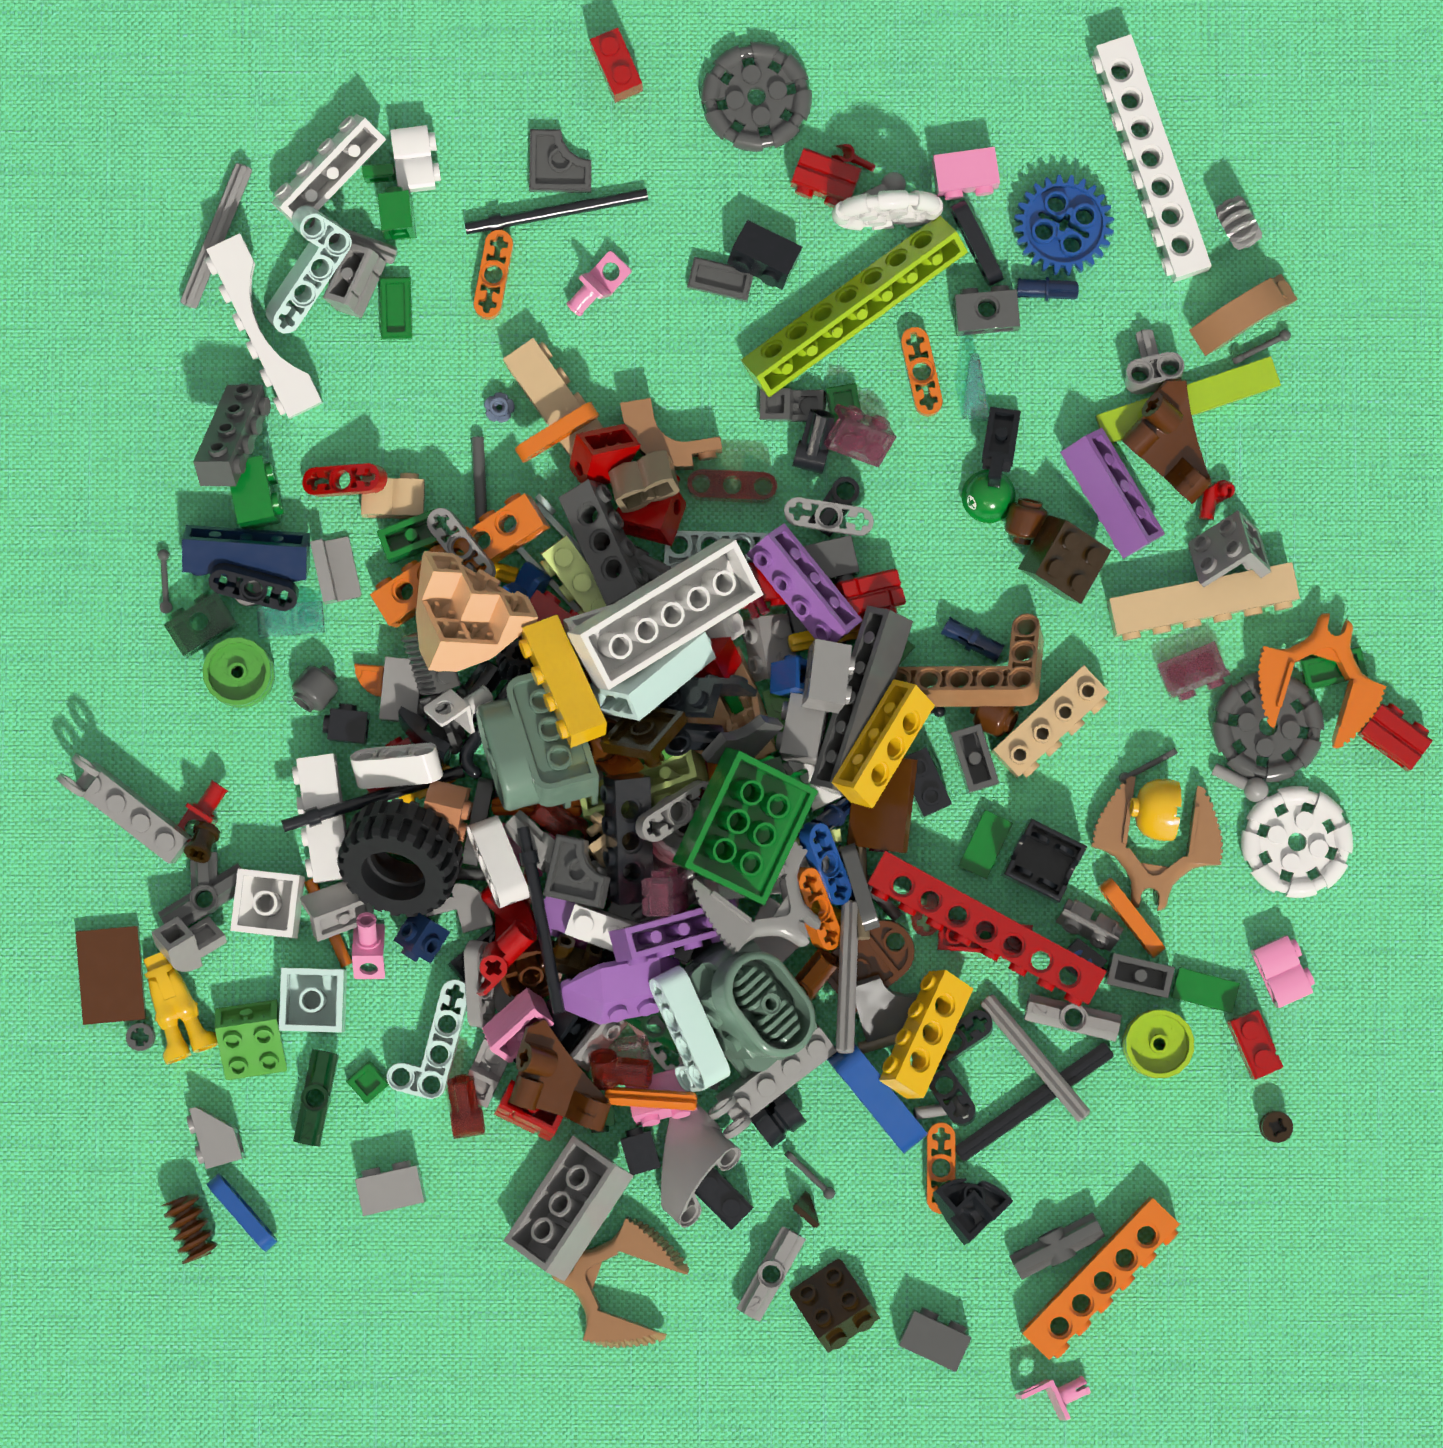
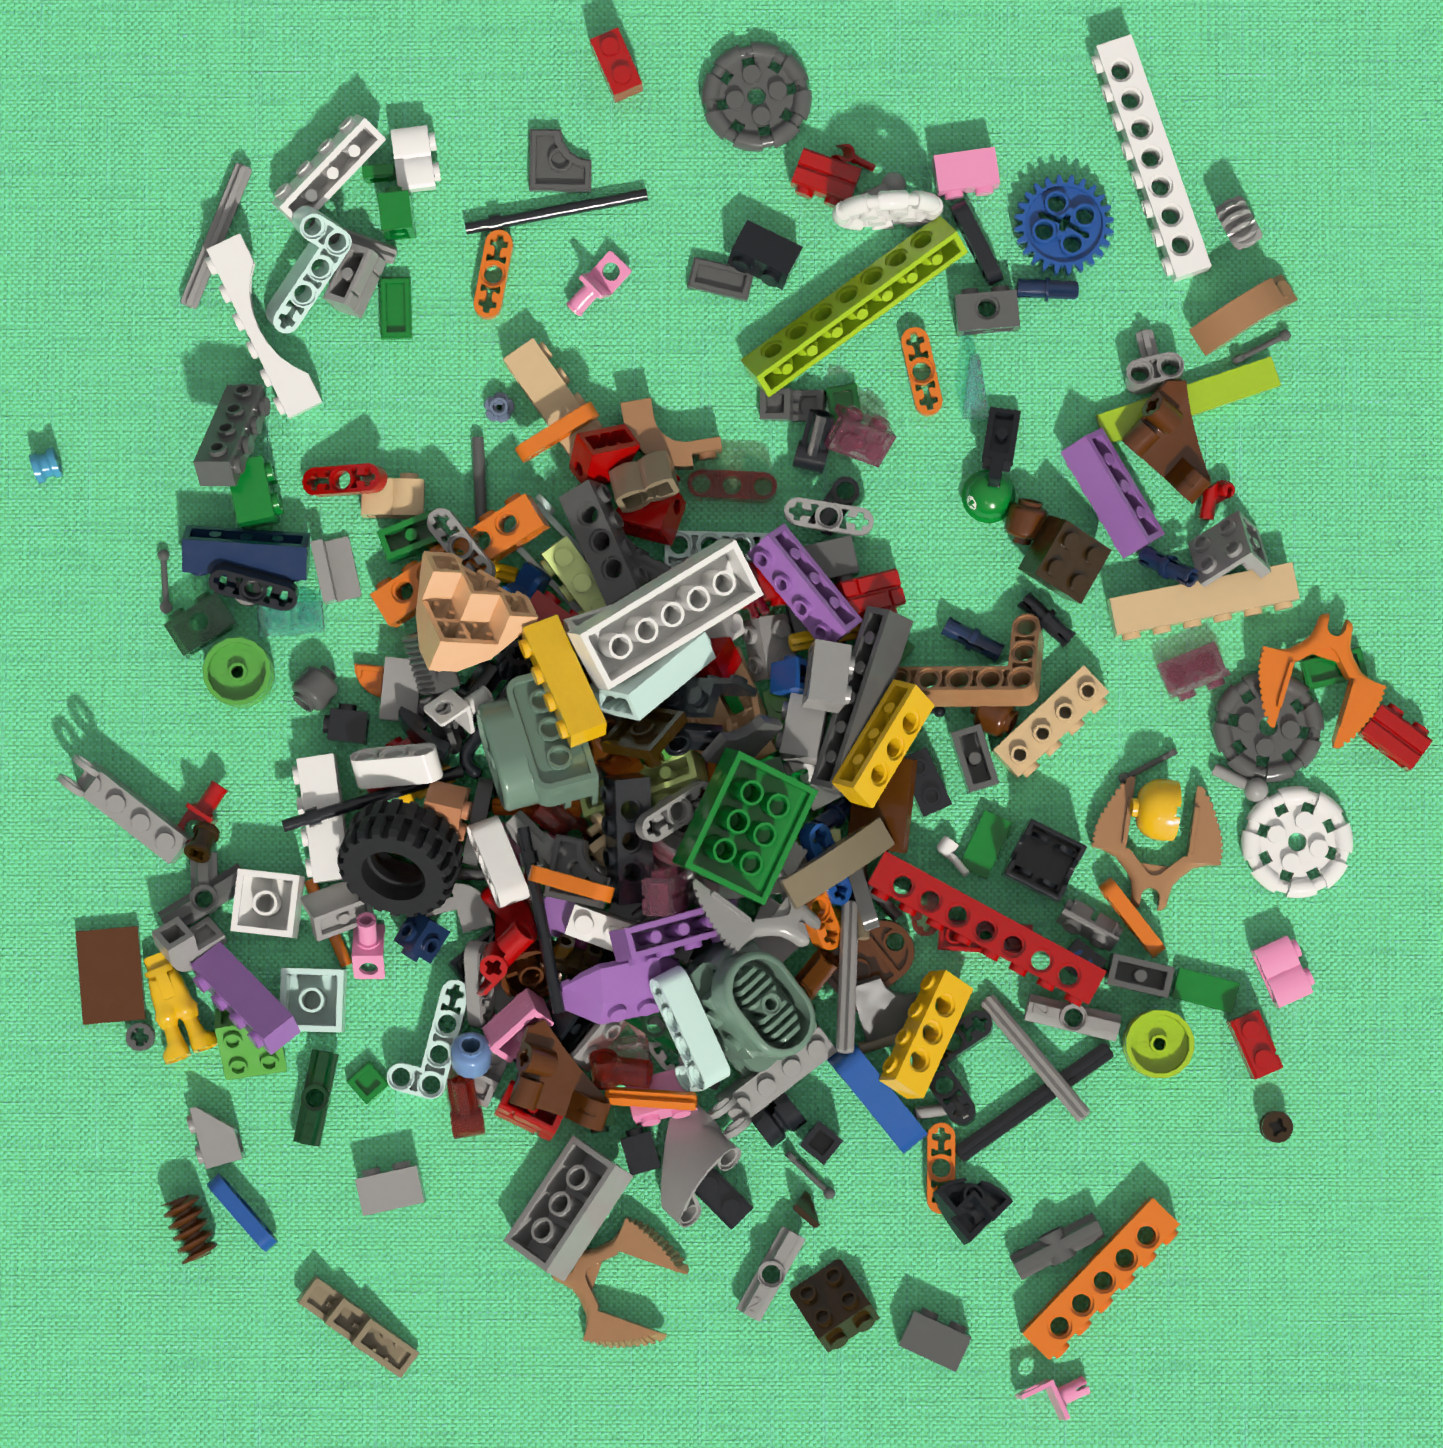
(46, 465): none -> dark azure wheel
(244, 998): none -> medium lavender brick
(357, 1326): none -> dark tan slope
(471, 1055): none -> medium blue head
(571, 883): none -> orange beam
(820, 1142): none -> black brick
(837, 863): none -> dark tan slope
(947, 848): none -> white hand
(1047, 619): none -> black pin
(1168, 566): none -> dark blue pin

